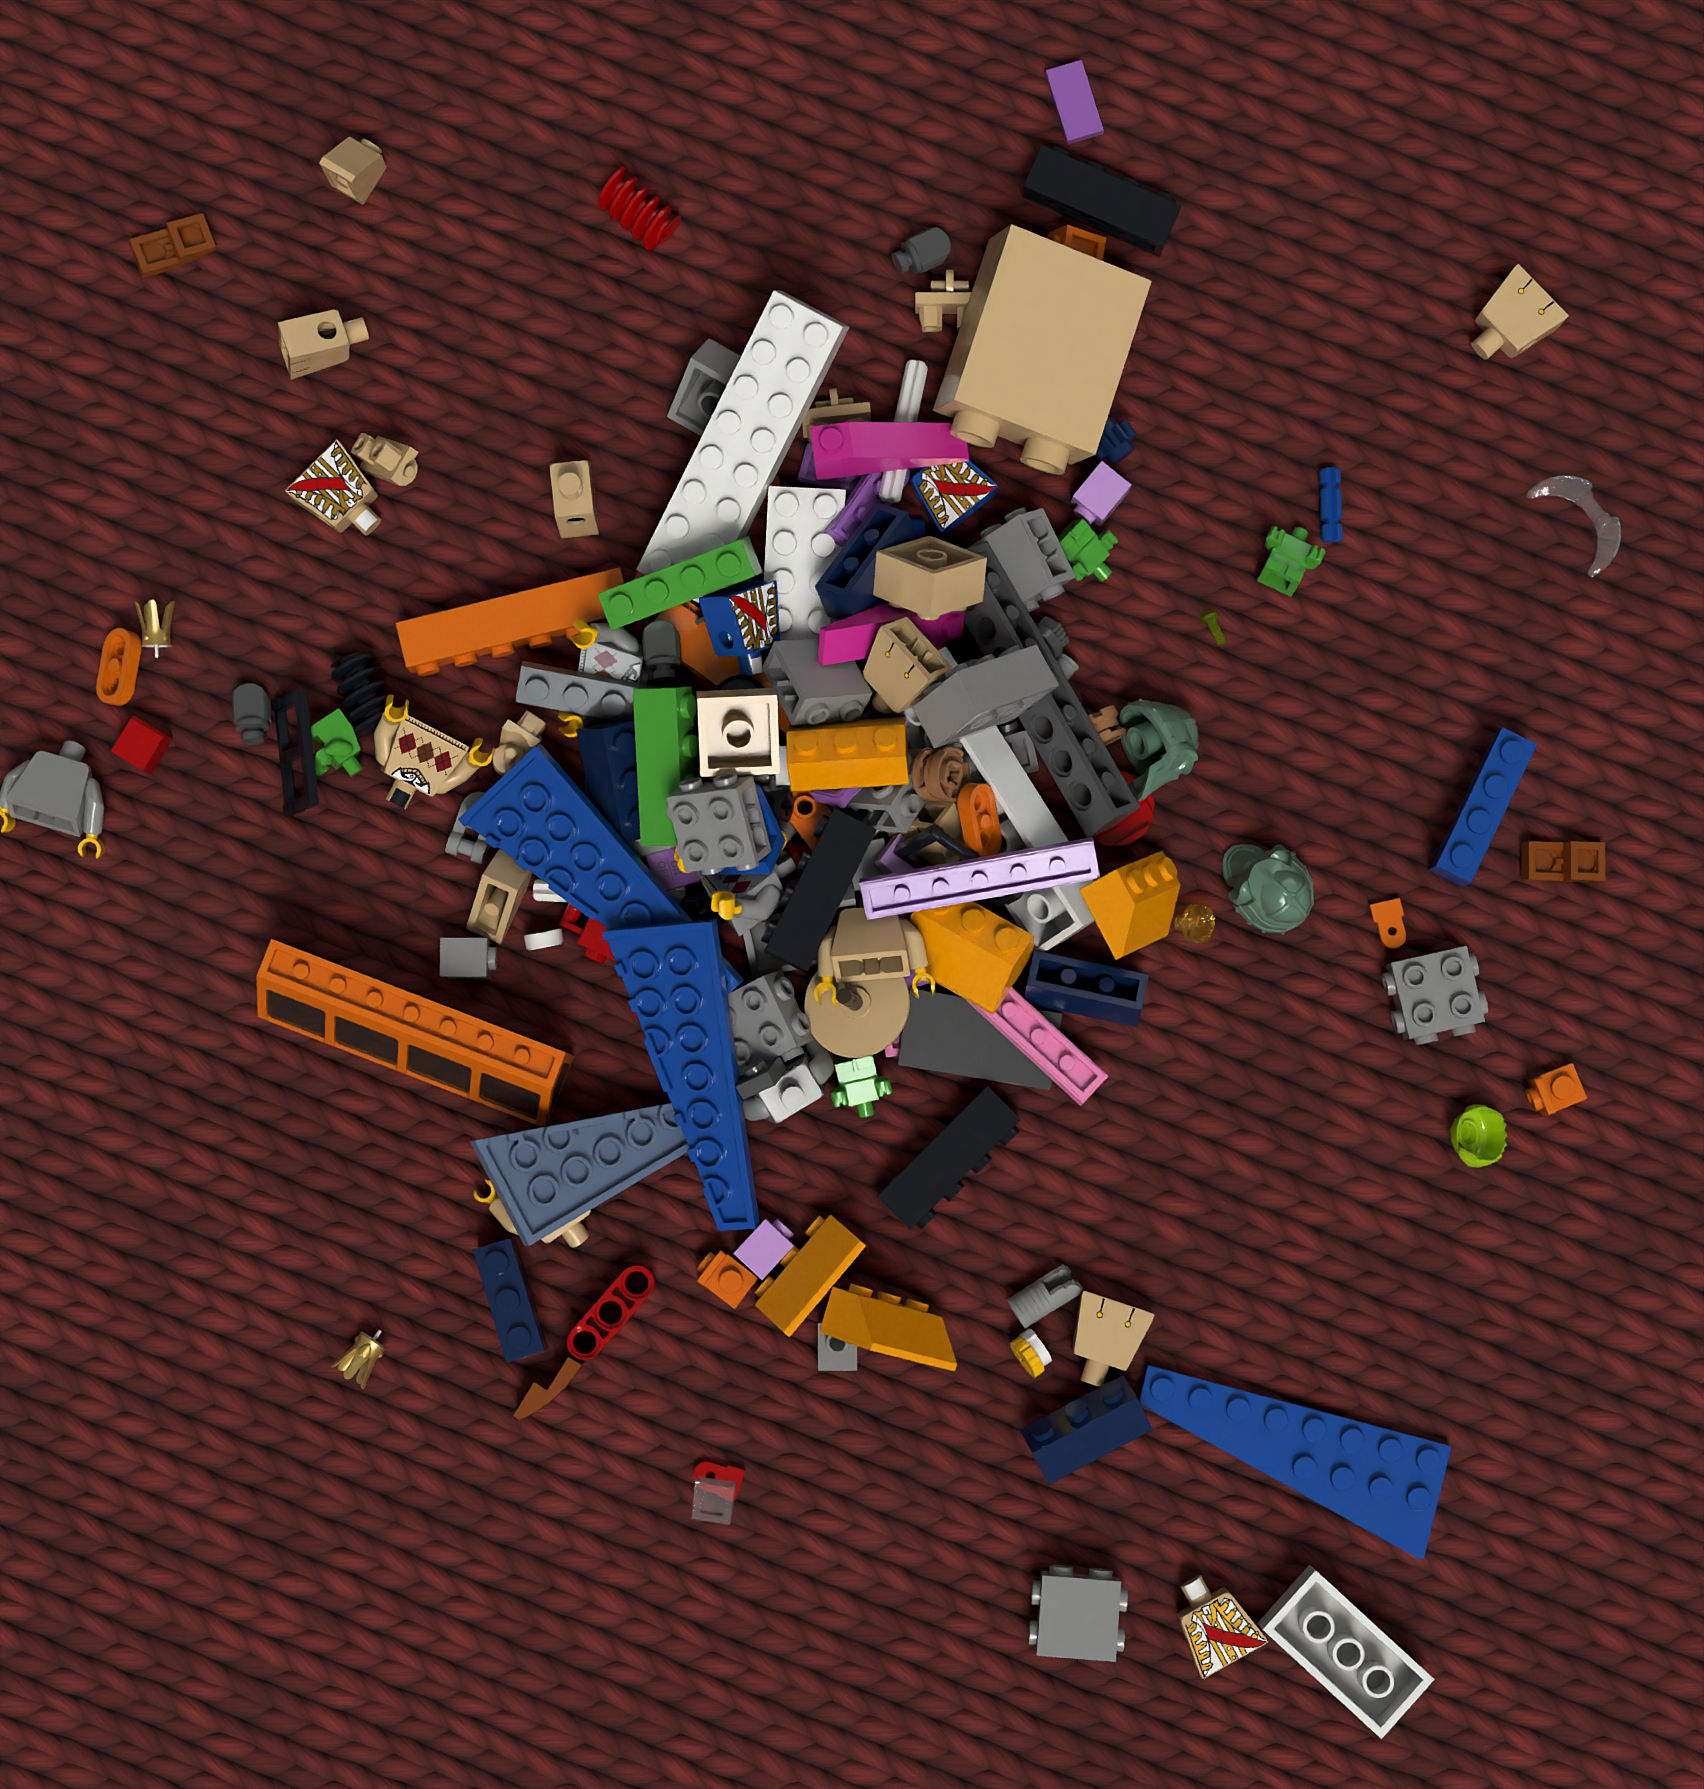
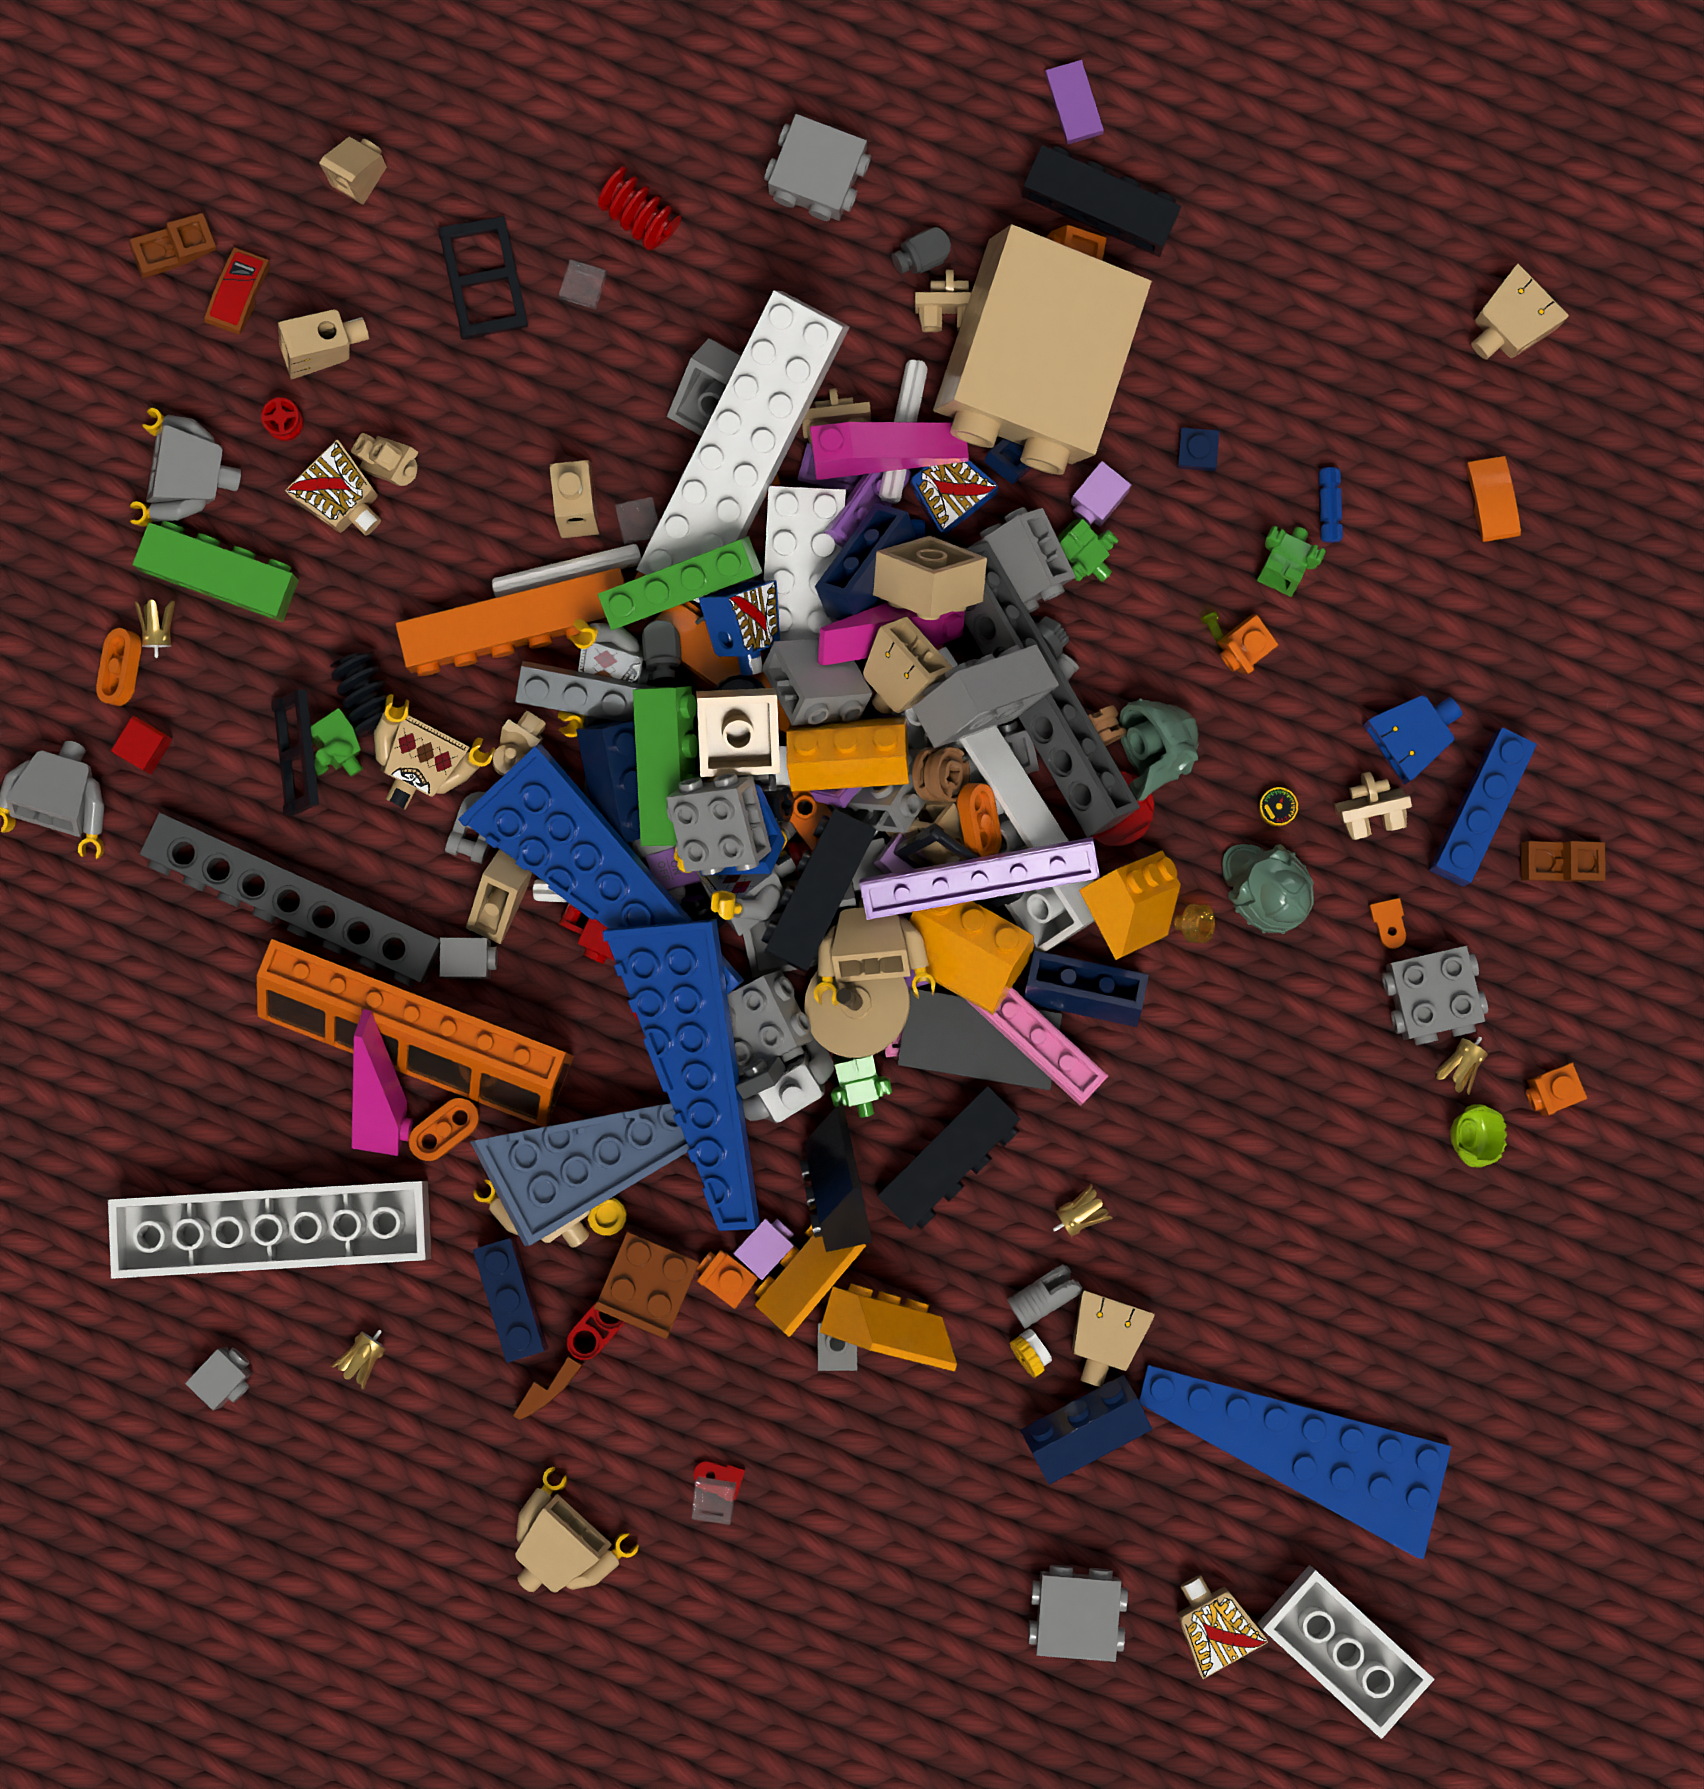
(170, 836): none -> dark grey brick
(182, 470): none -> light grey torso
(216, 571): none -> bright green brick
(221, 1378): none -> light grey brick
(236, 291): none -> slope
(251, 713): dark grey arm -> none
(269, 1229): none -> white brick
(279, 411): none -> red wheel
(378, 1098): none -> dark pink slope
(444, 1128): none -> orange plate
(457, 282): none -> black window
(543, 939): white tile -> none
(561, 1545): none -> tan torso
(582, 284): none -> clear tile
(608, 1217): none -> yellow tile
(621, 557): none -> white axle
(637, 519): none -> clear tile
(647, 1285): none -> dark orange piece
(817, 168): none -> light grey brick
(835, 1185): none -> black slope
(1006, 460): none -> dark blue plate
(1082, 1212): none -> pearl gold piece
(1115, 441): dark blue gear -> none
(1198, 449): none -> dark blue plate
(1246, 645): none -> orange bracket
(1278, 806): none -> tile
(1388, 804): none -> tan hips
(1413, 734): none -> blue torso
(1469, 1058): none -> pearl gold piece
(1494, 499): none -> orange slope
(1579, 491): clear piece -> none

